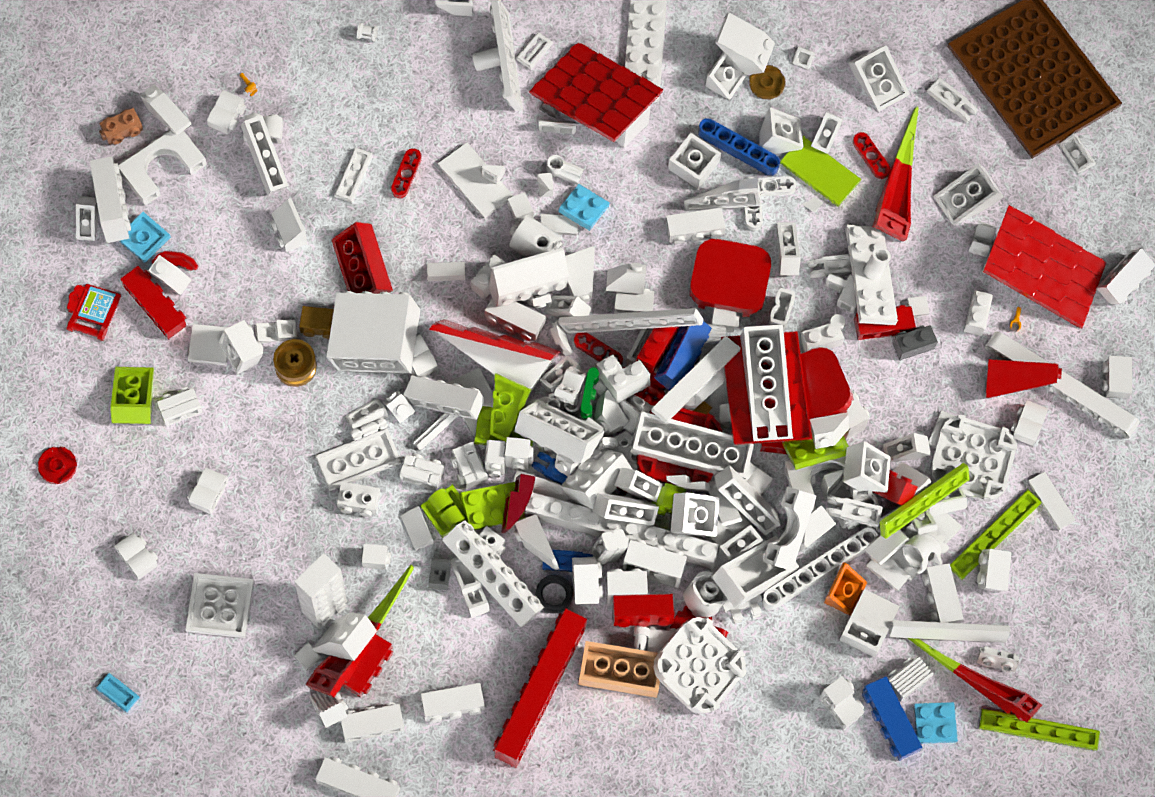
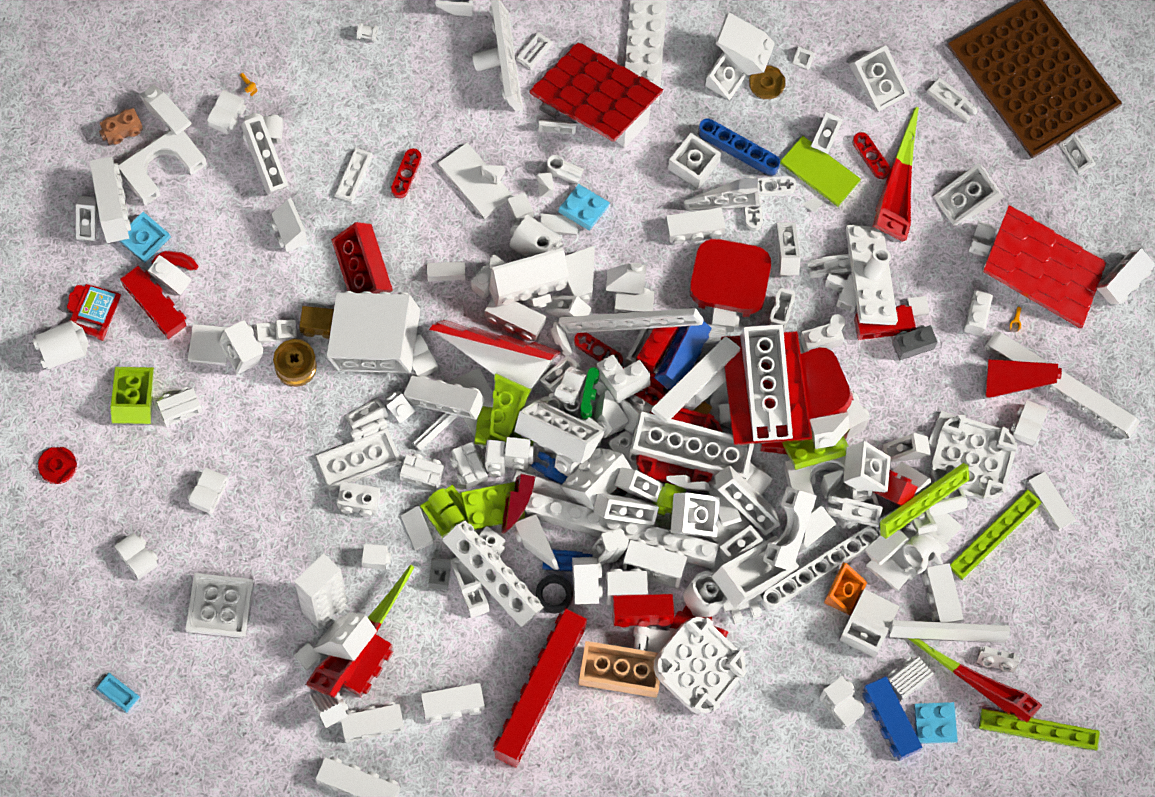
(61, 344): none -> white cylinder
(608, 442): white tile -> none
(780, 132): white slope -> none
(994, 570): white brick -> none
(1118, 377): white brick -> none

